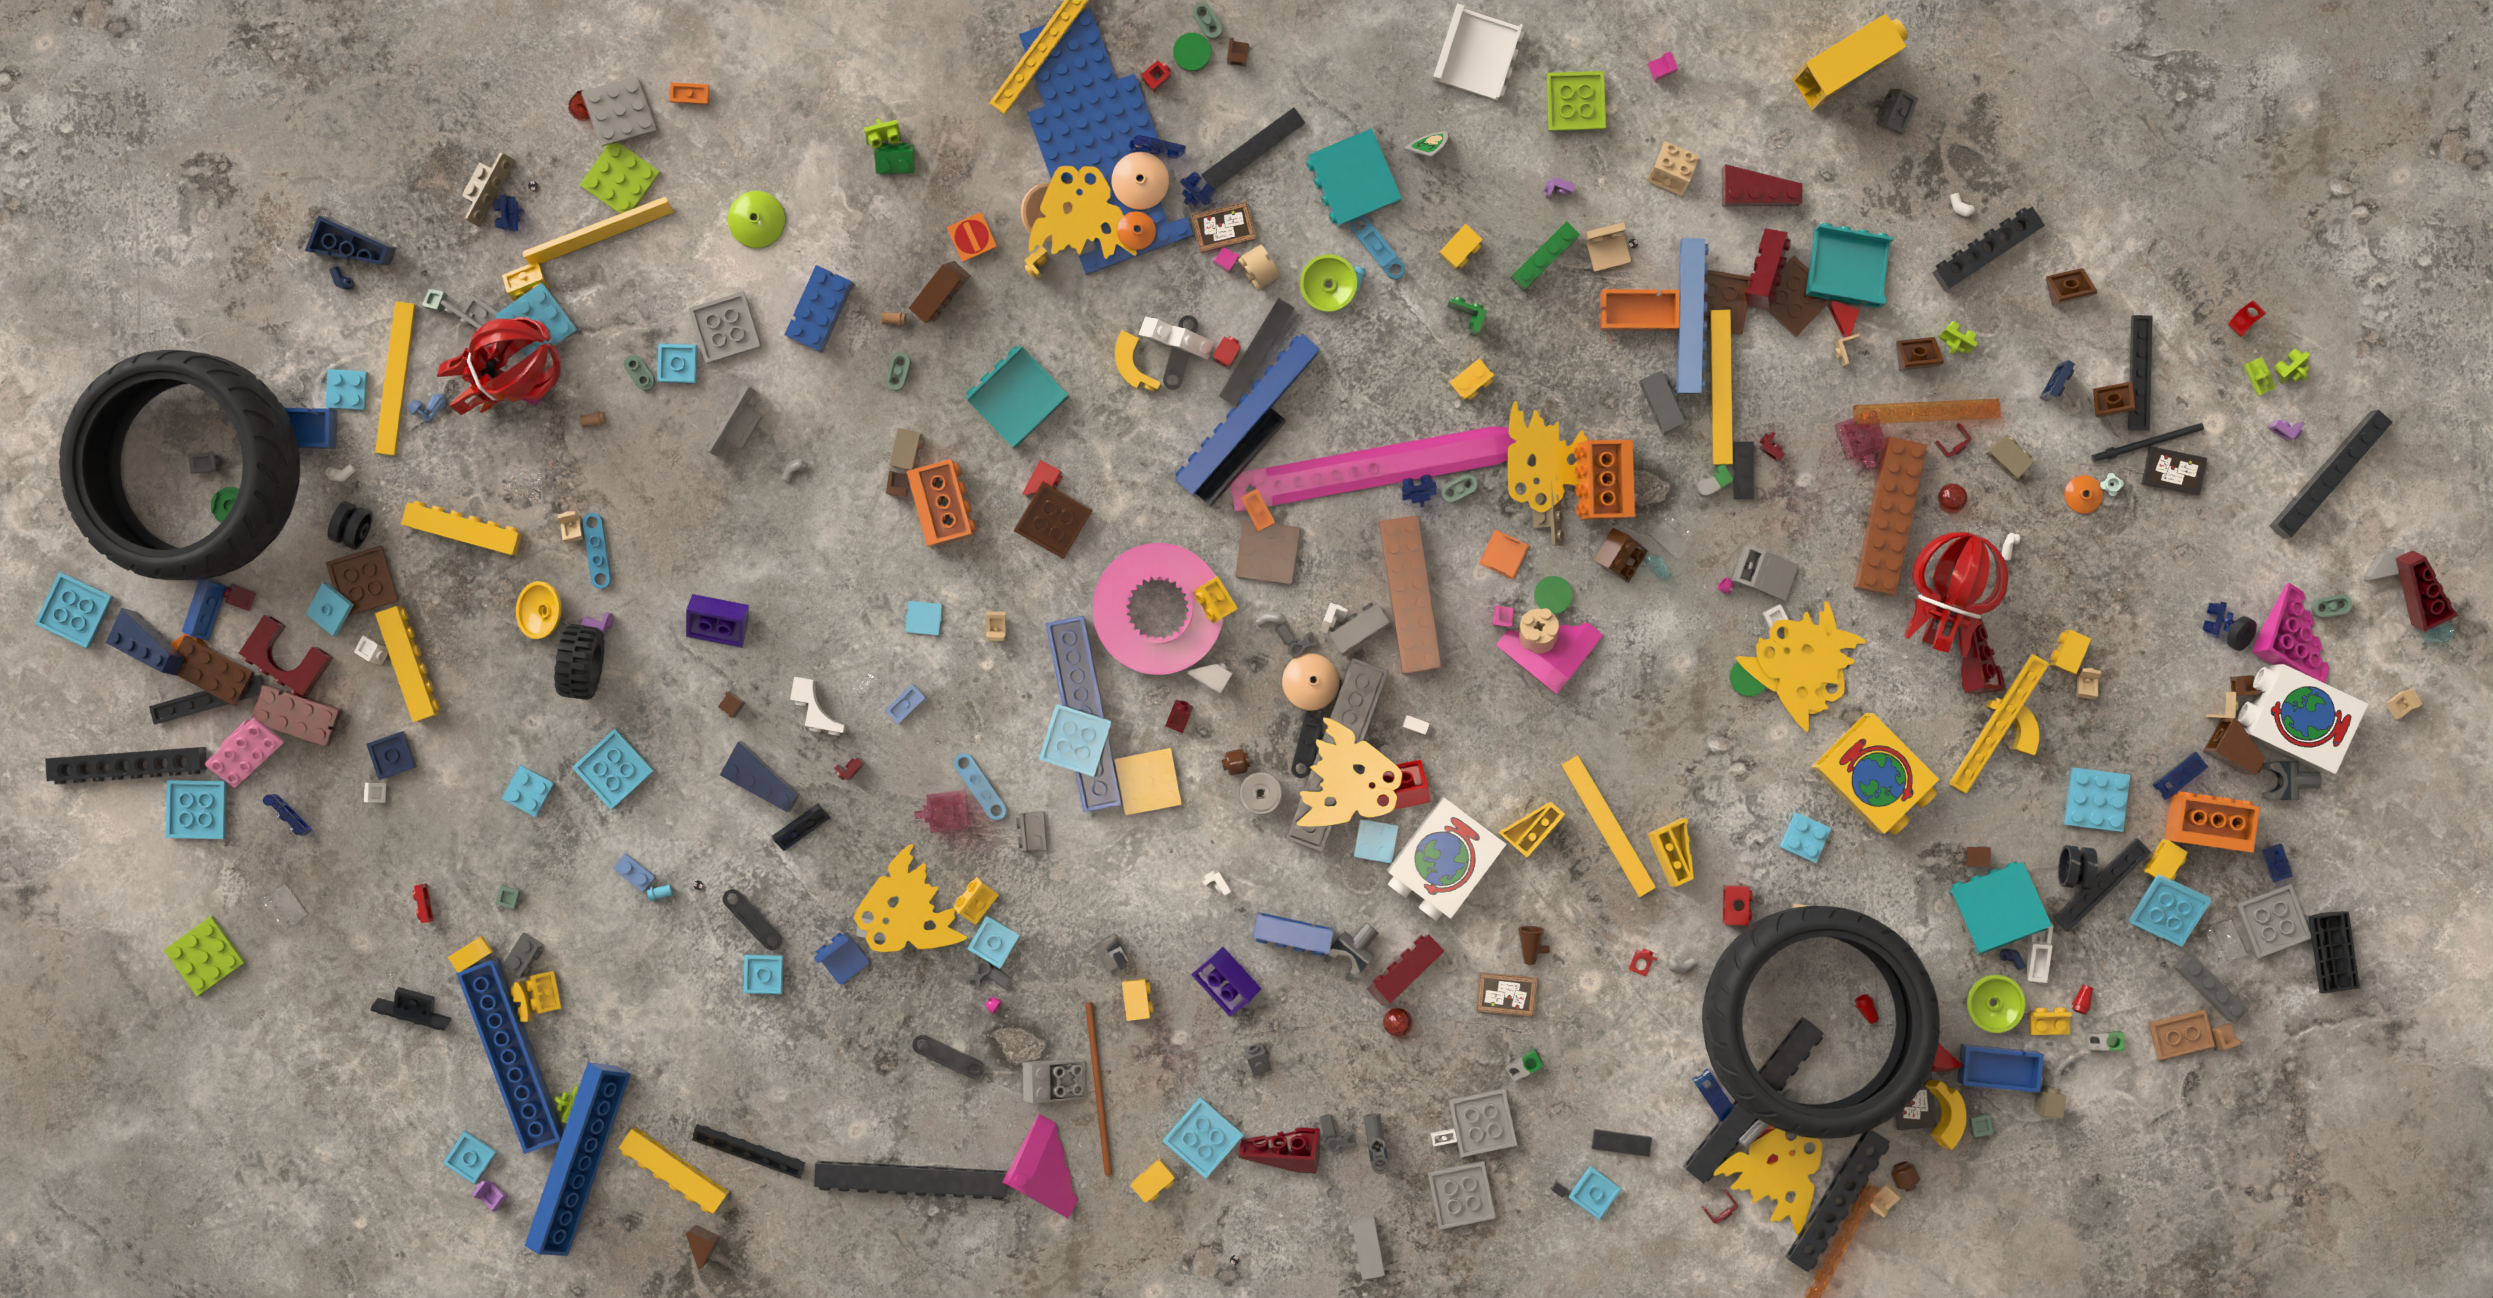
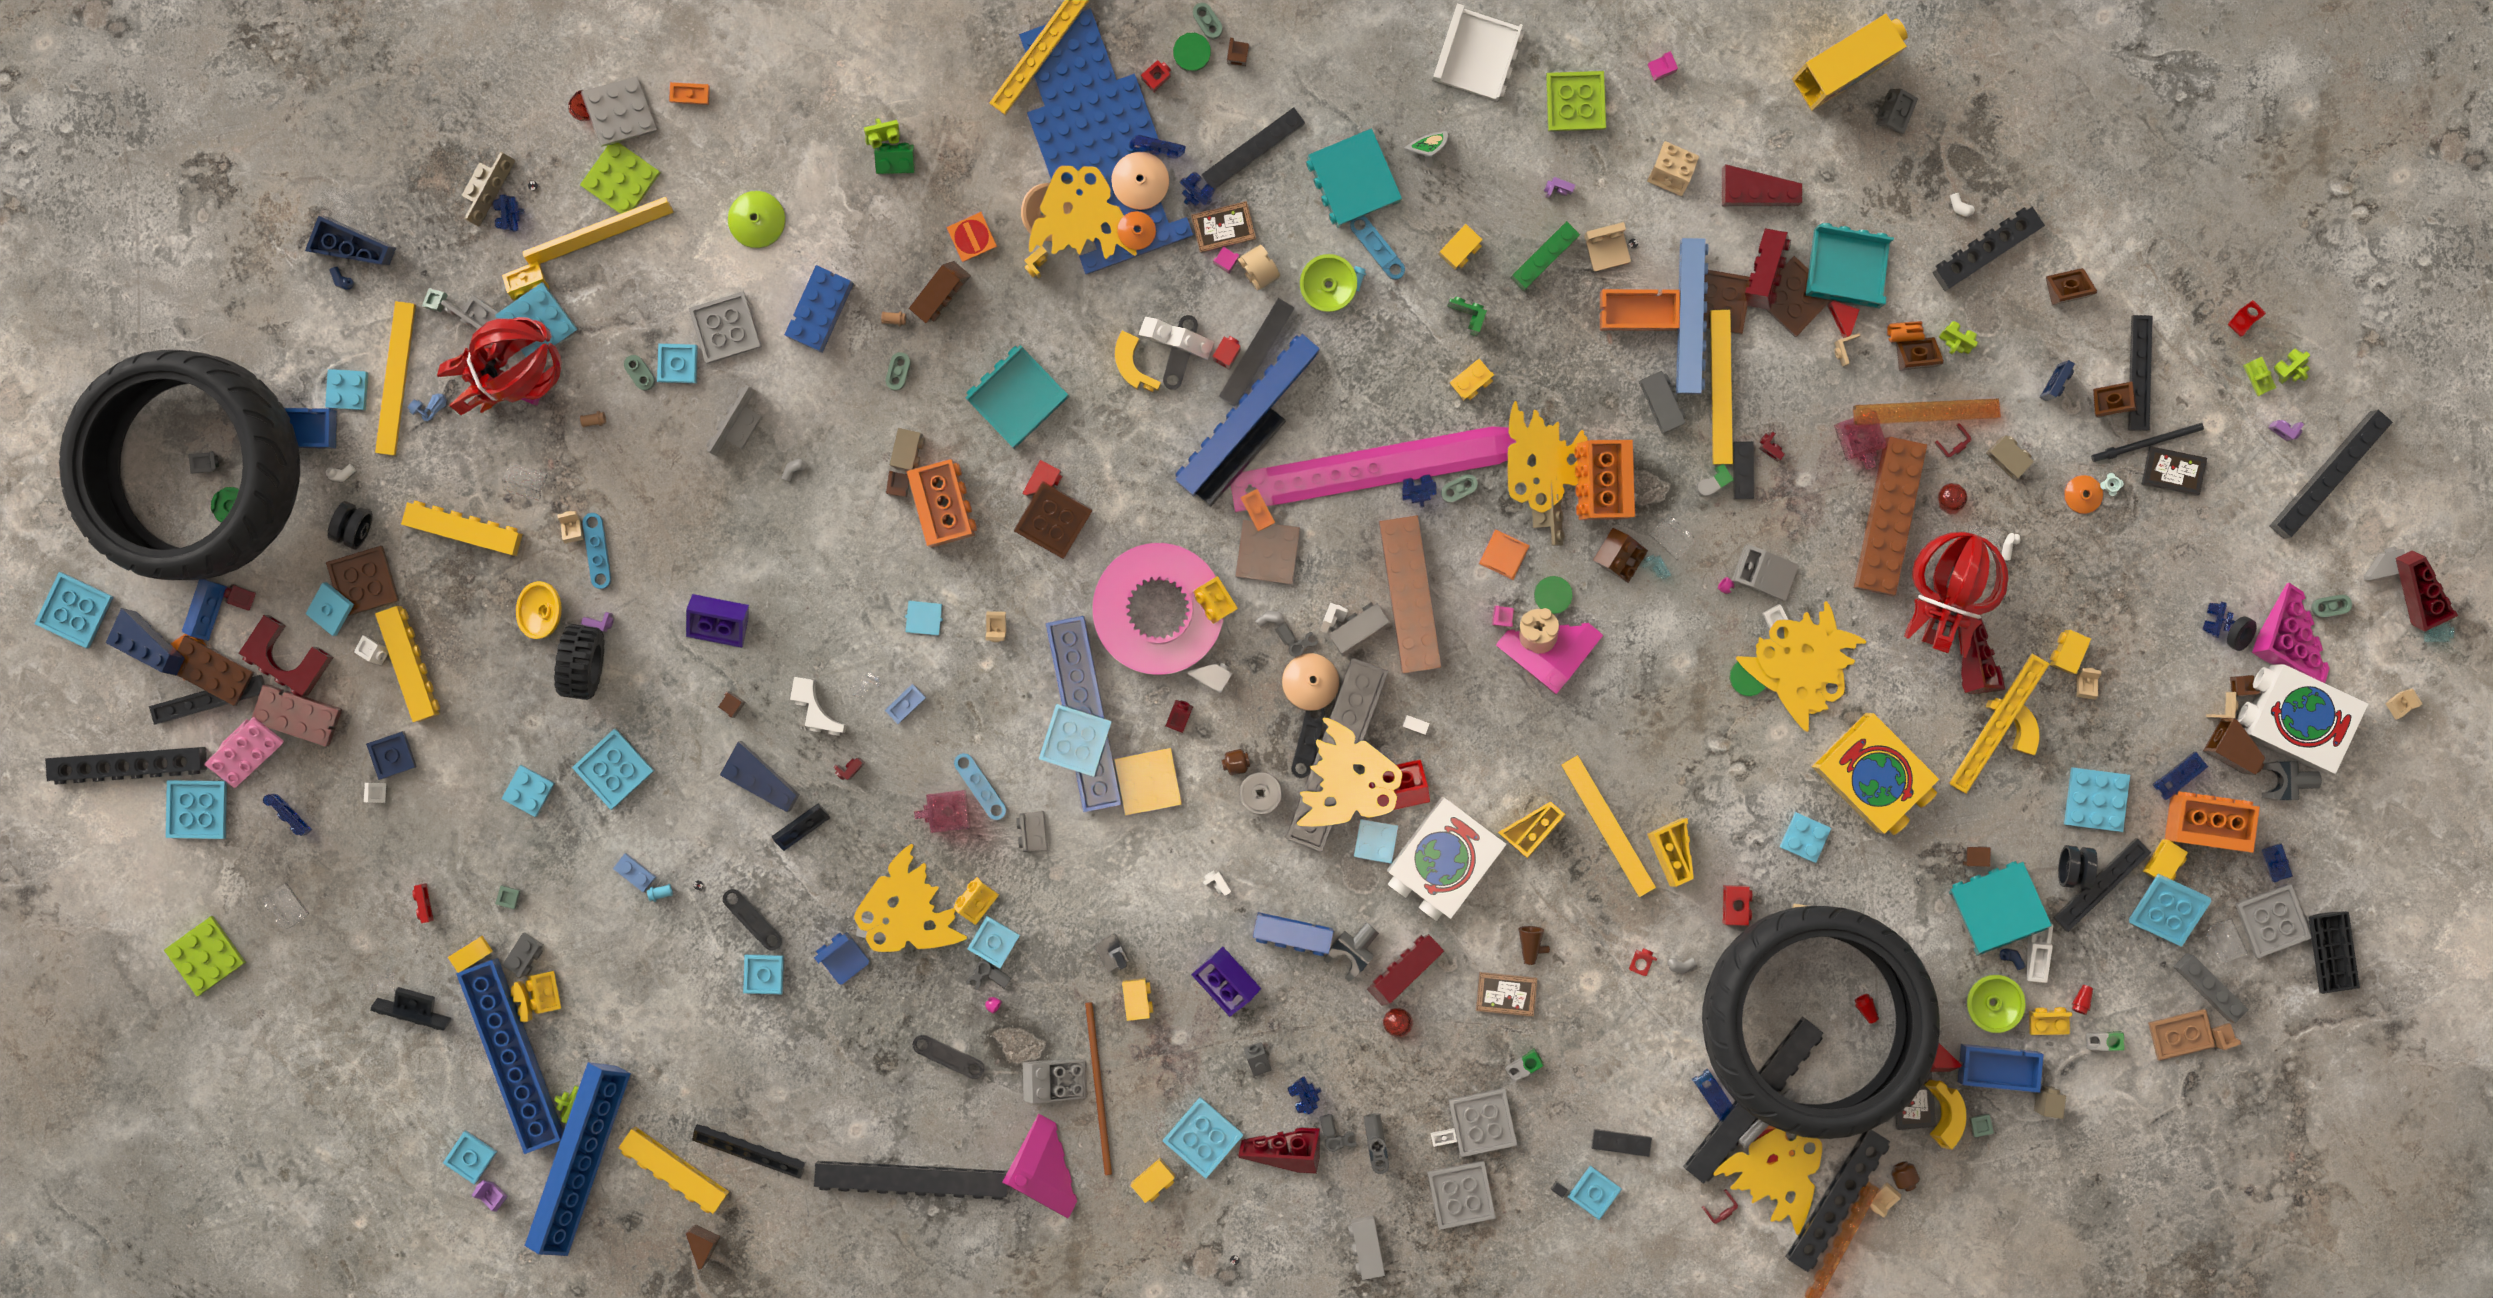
(1307, 1093): none -> clear blue hips
(1905, 331): none -> orange arm

